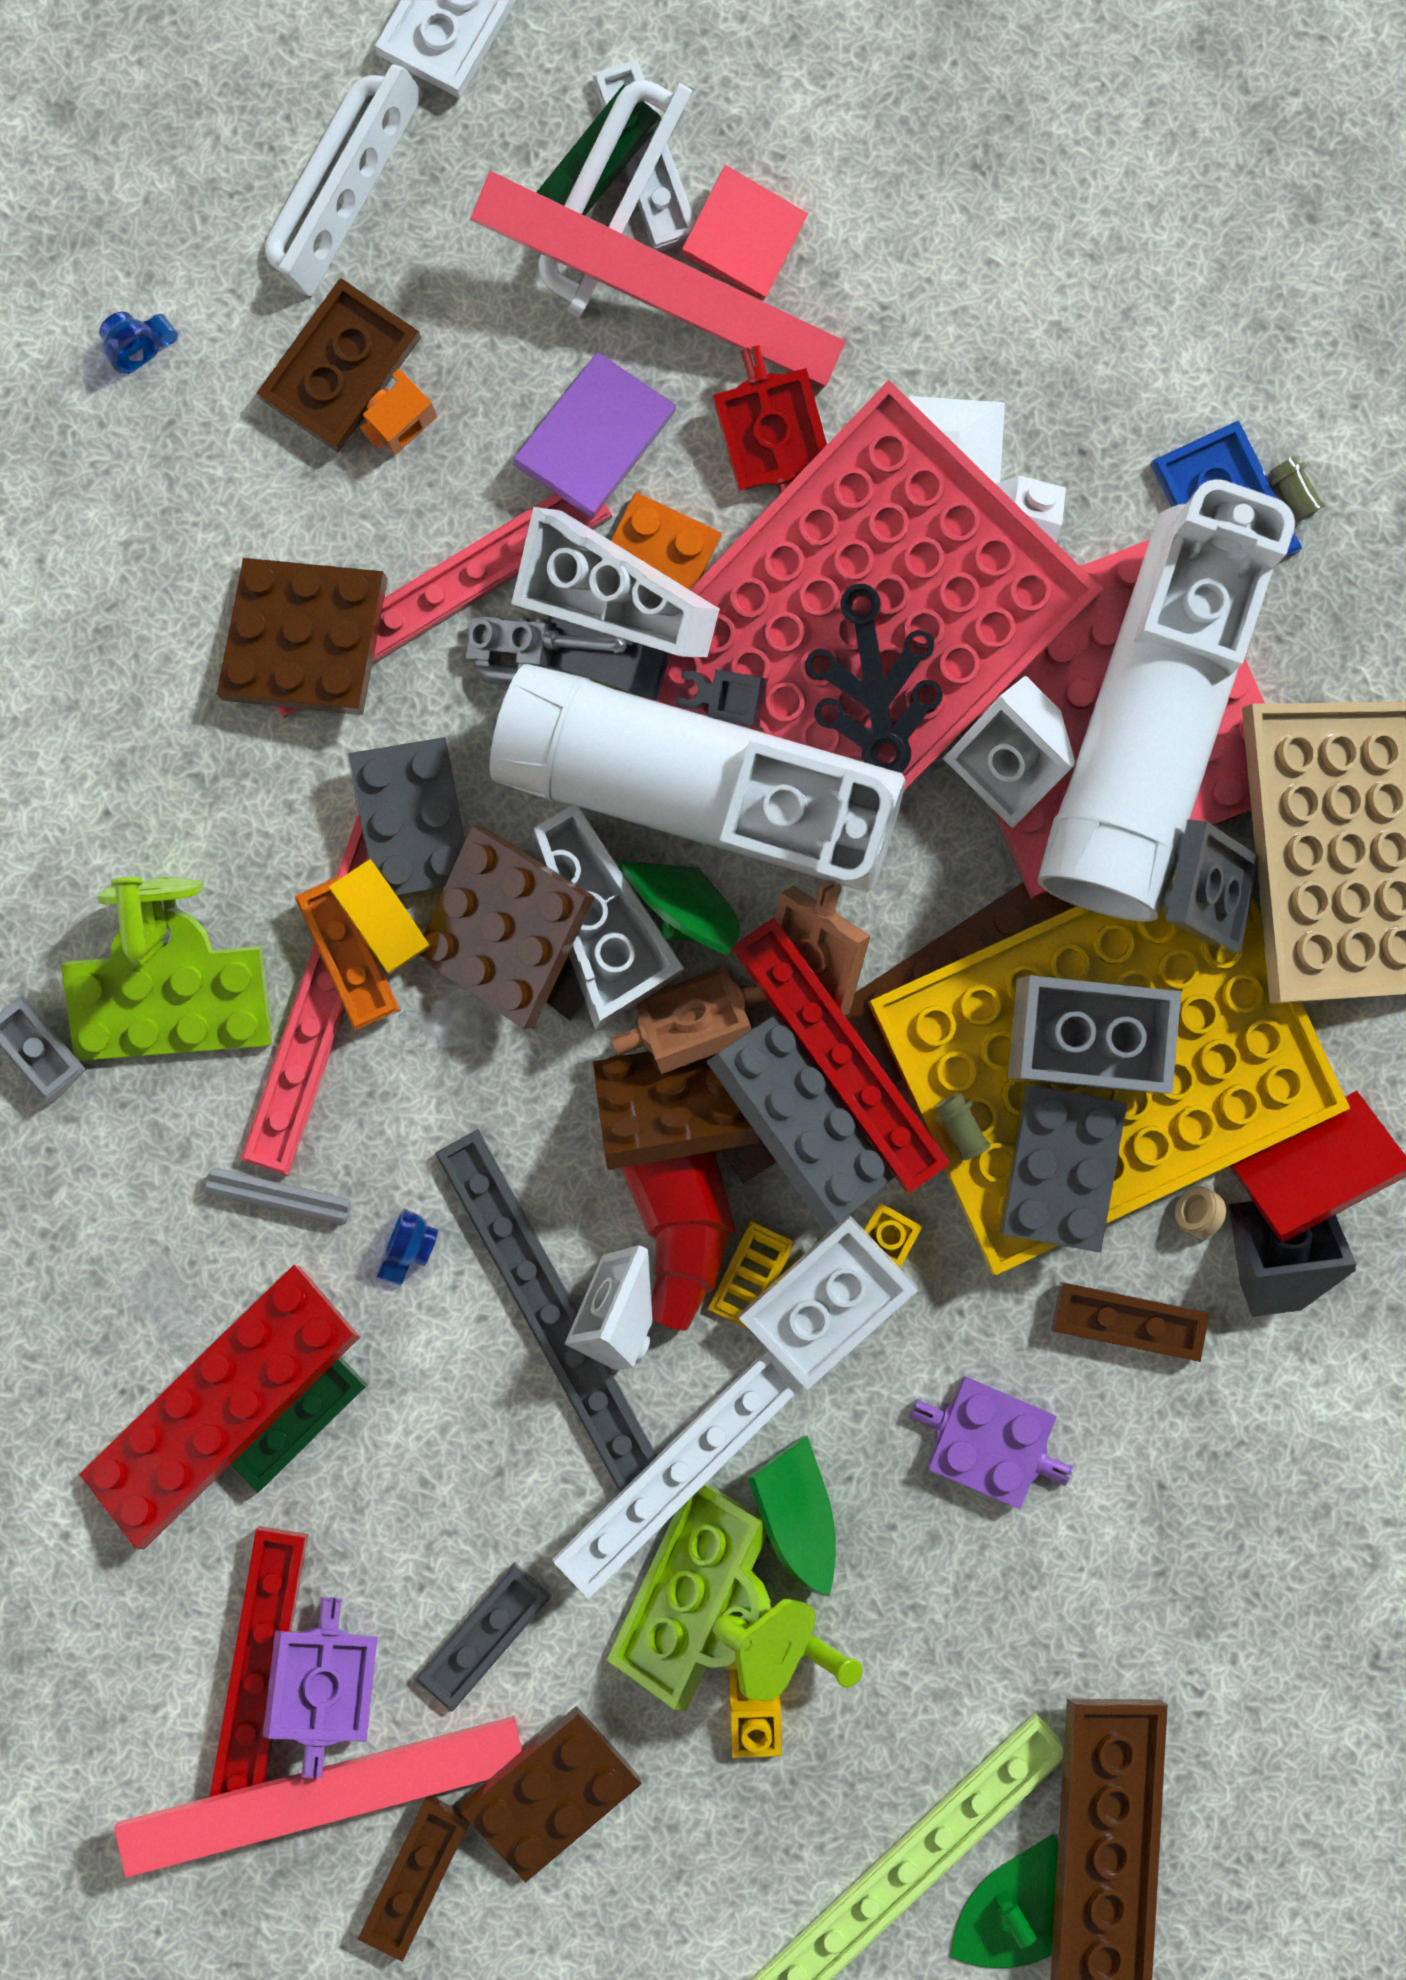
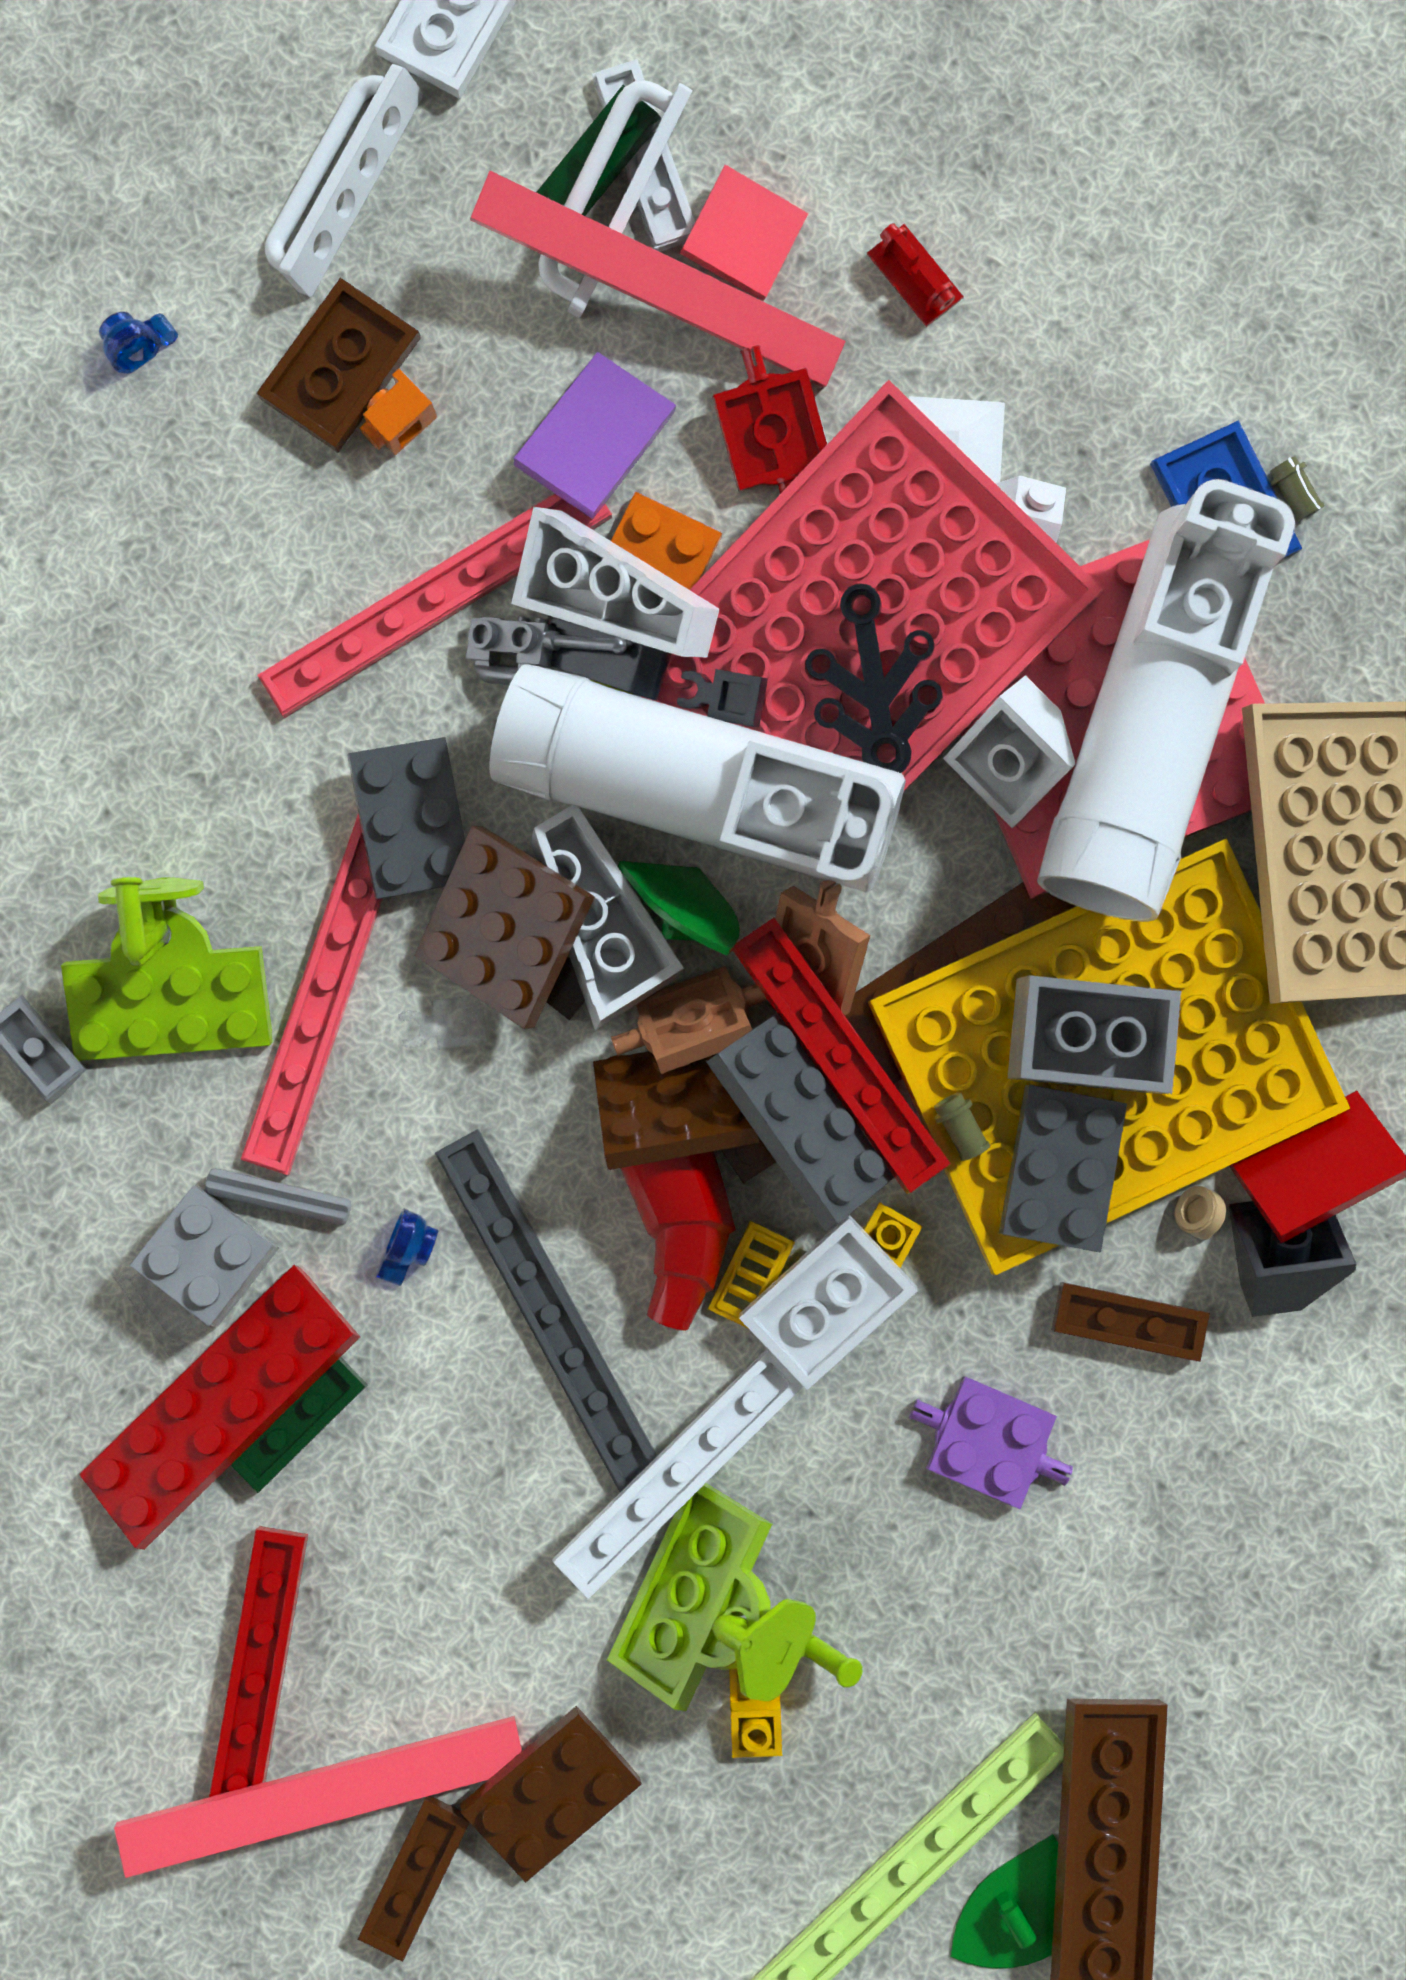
(204, 1256): none -> light grey brick
(302, 636): reddish brown plate -> none
(320, 1687): medium lavender plate -> none
(347, 958): orange tile -> none
(379, 916): yellow slope -> none
(483, 1637): dark grey tile -> none
(616, 1311): white slope -> none
(798, 1515): green shield -> none
(914, 273): none -> red hinge
(1211, 886): dark grey plate -> none

